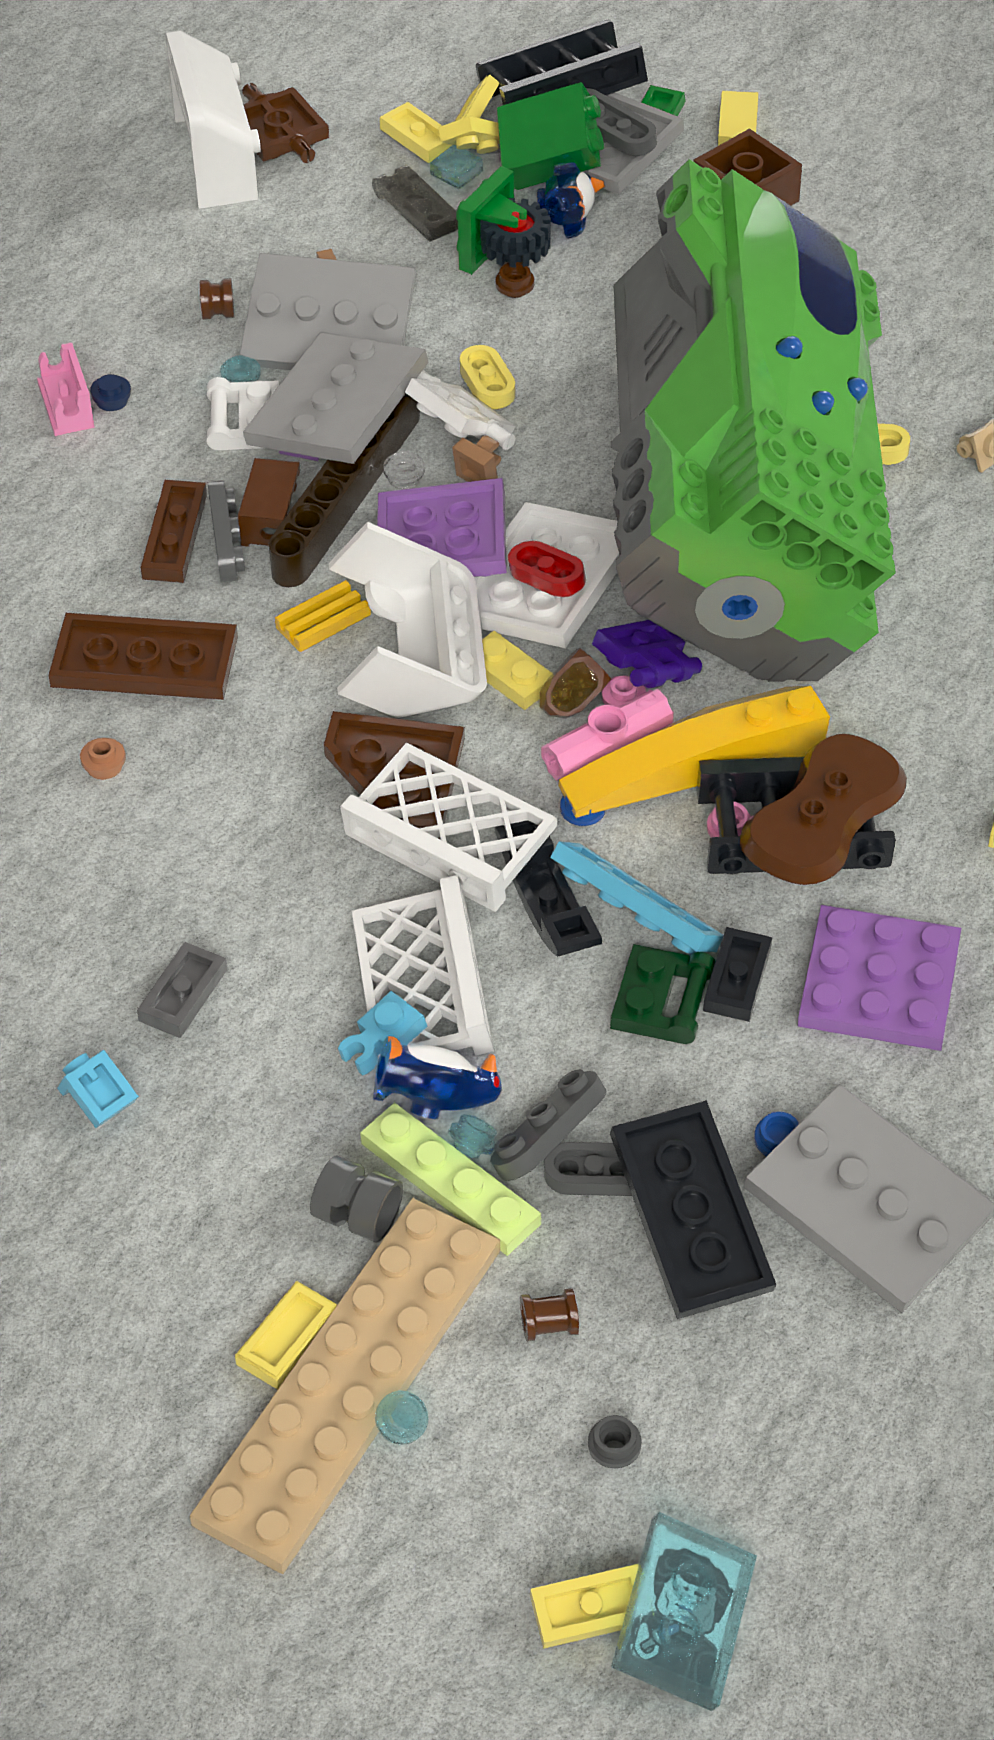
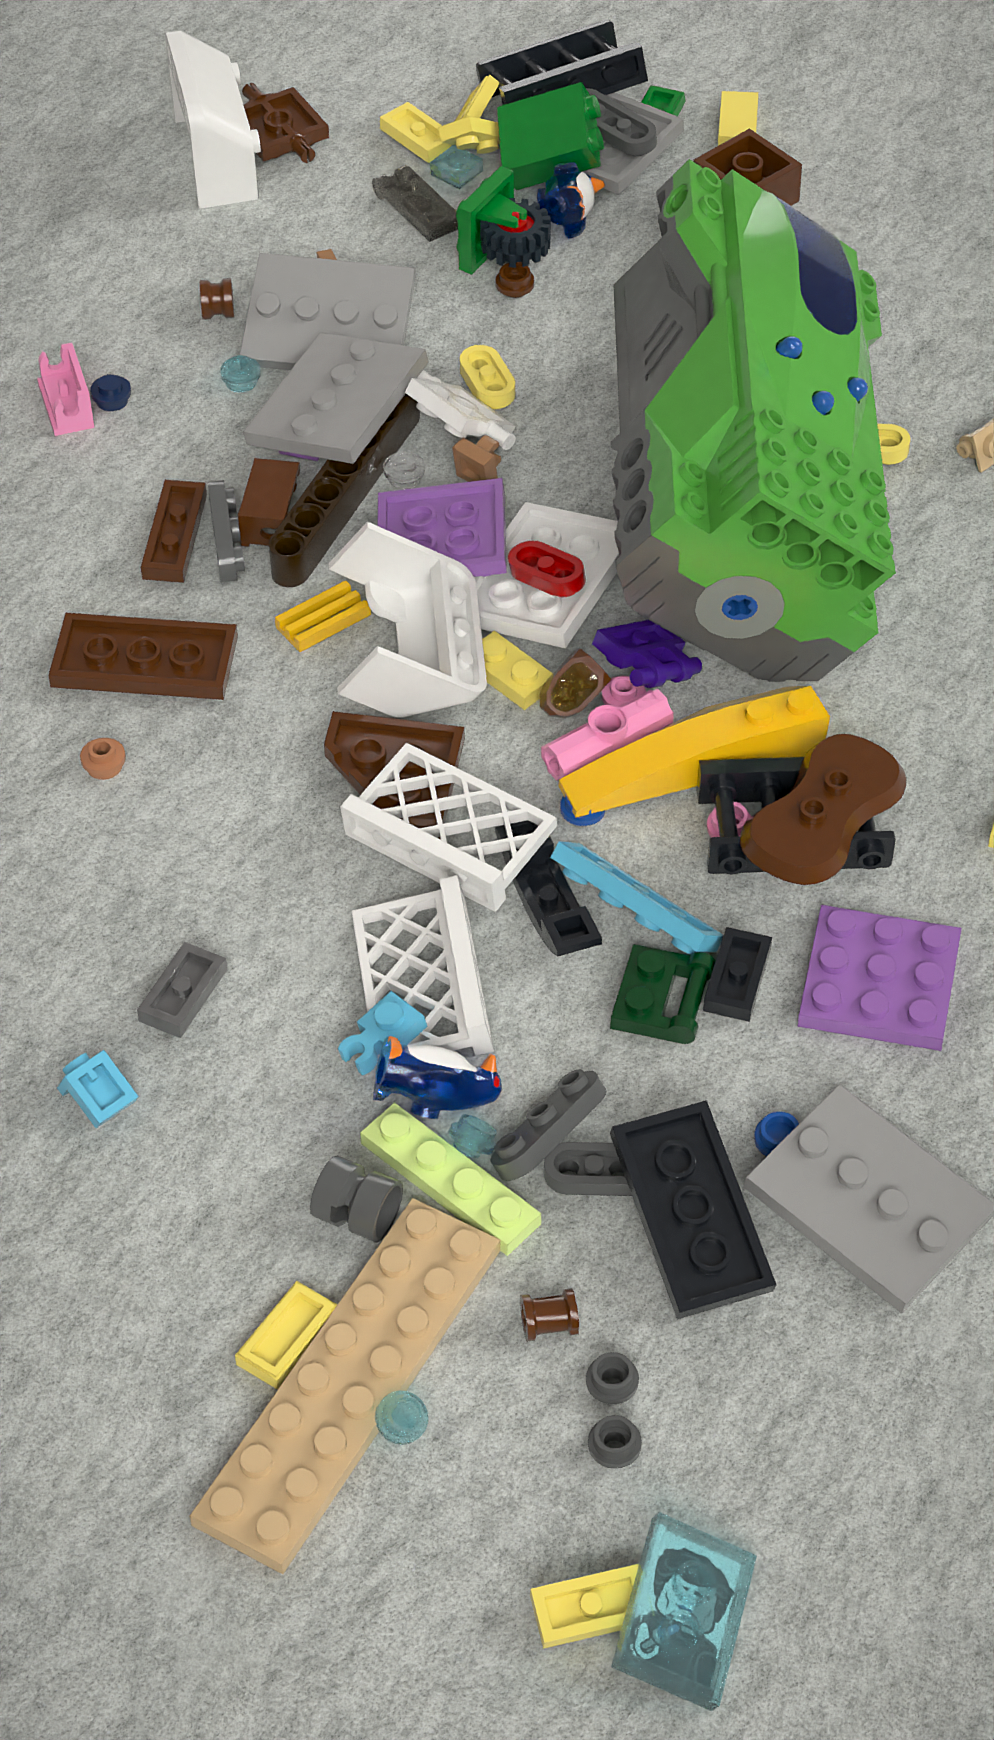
(250, 397): white plate -> none
(615, 1366): none -> dark grey plate

